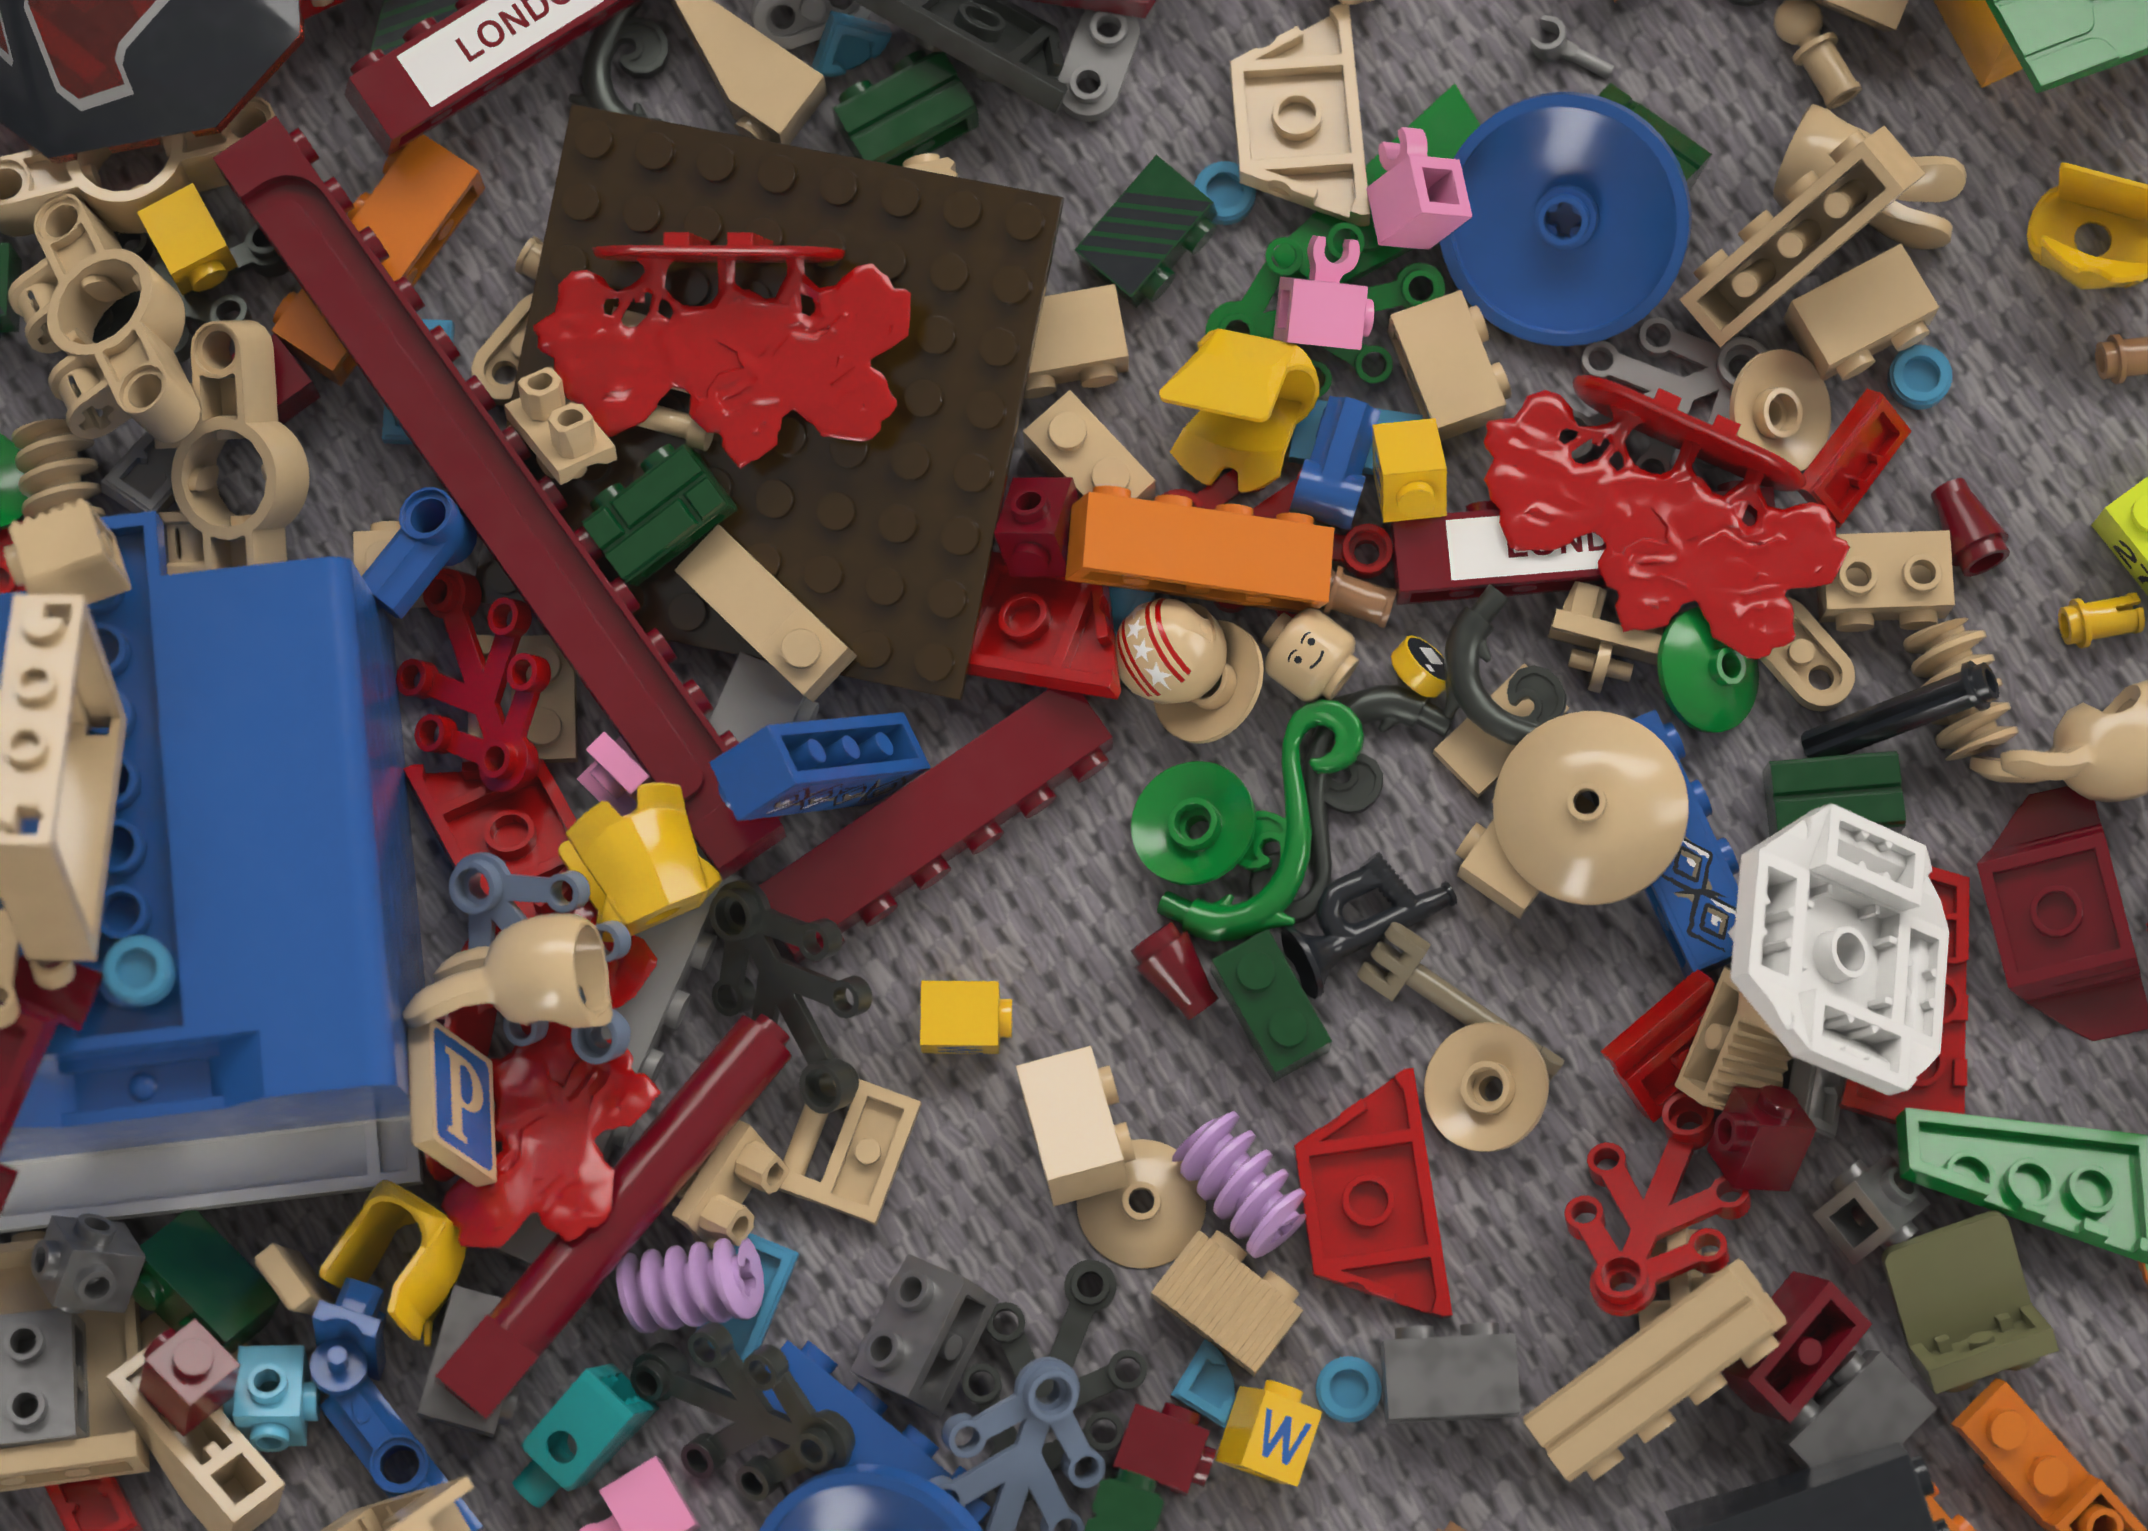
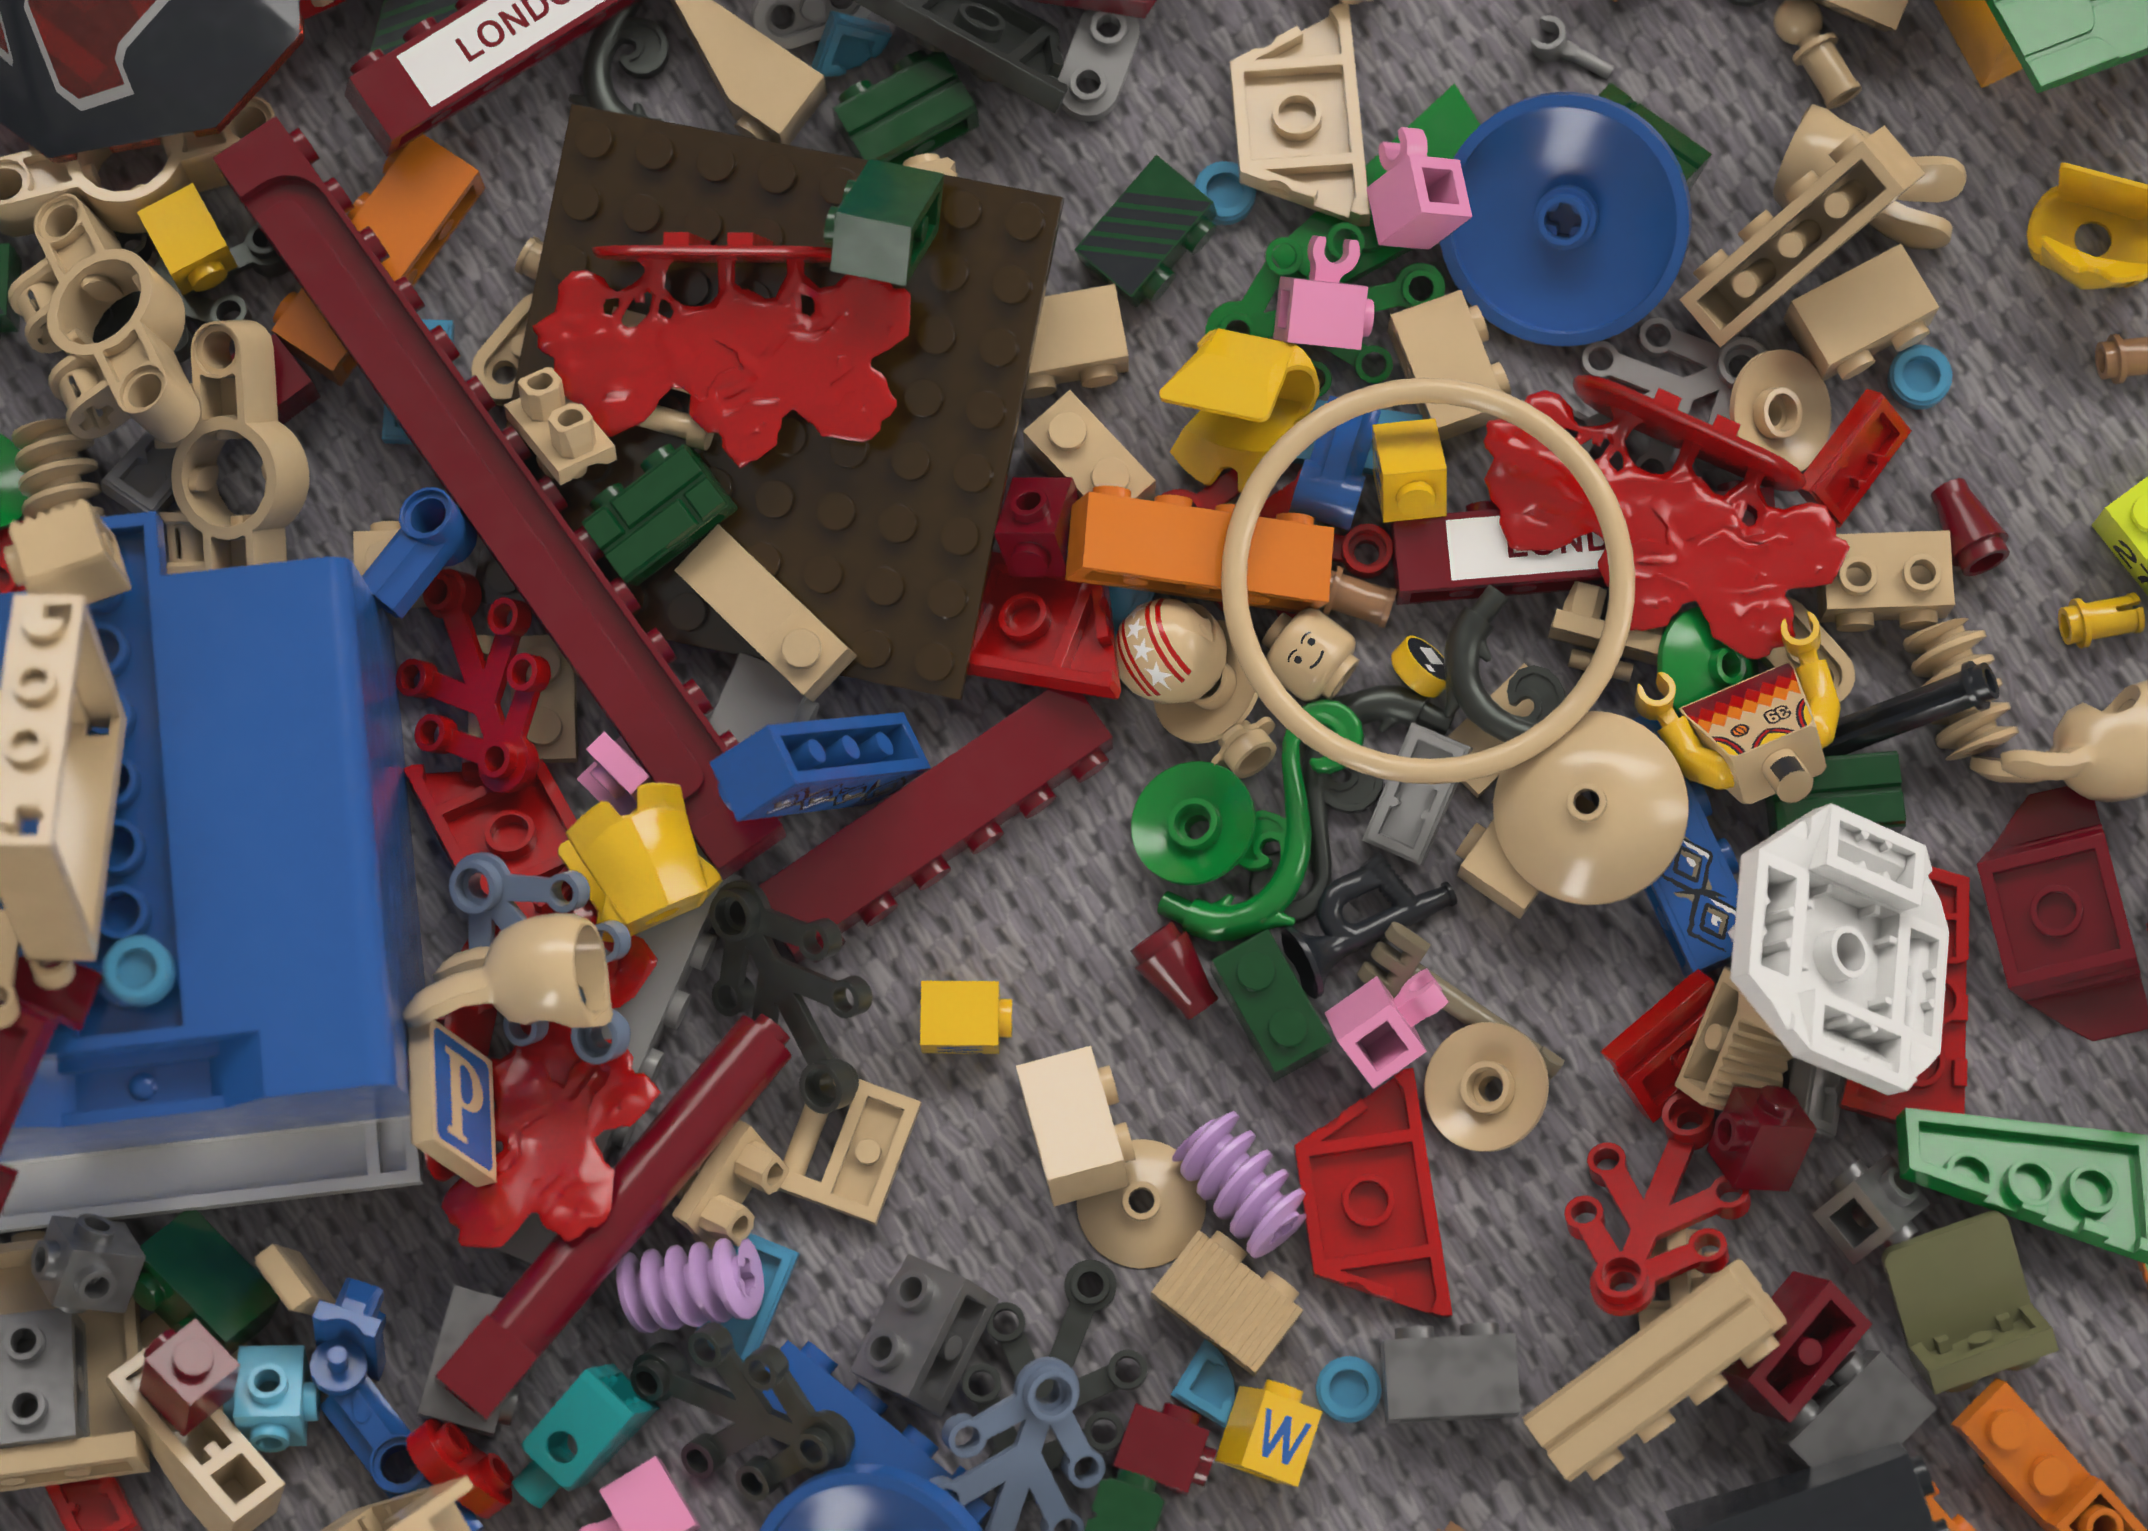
(427, 1277): yellow piece -> none
(446, 1454): none -> red plate
(885, 222): none -> dark green brick
(1247, 747): none -> tan plate
(1380, 1028): none -> bright pink brick
(1391, 766): none -> tan piece
(1410, 812): none -> light grey plate
(1757, 733): none -> torso

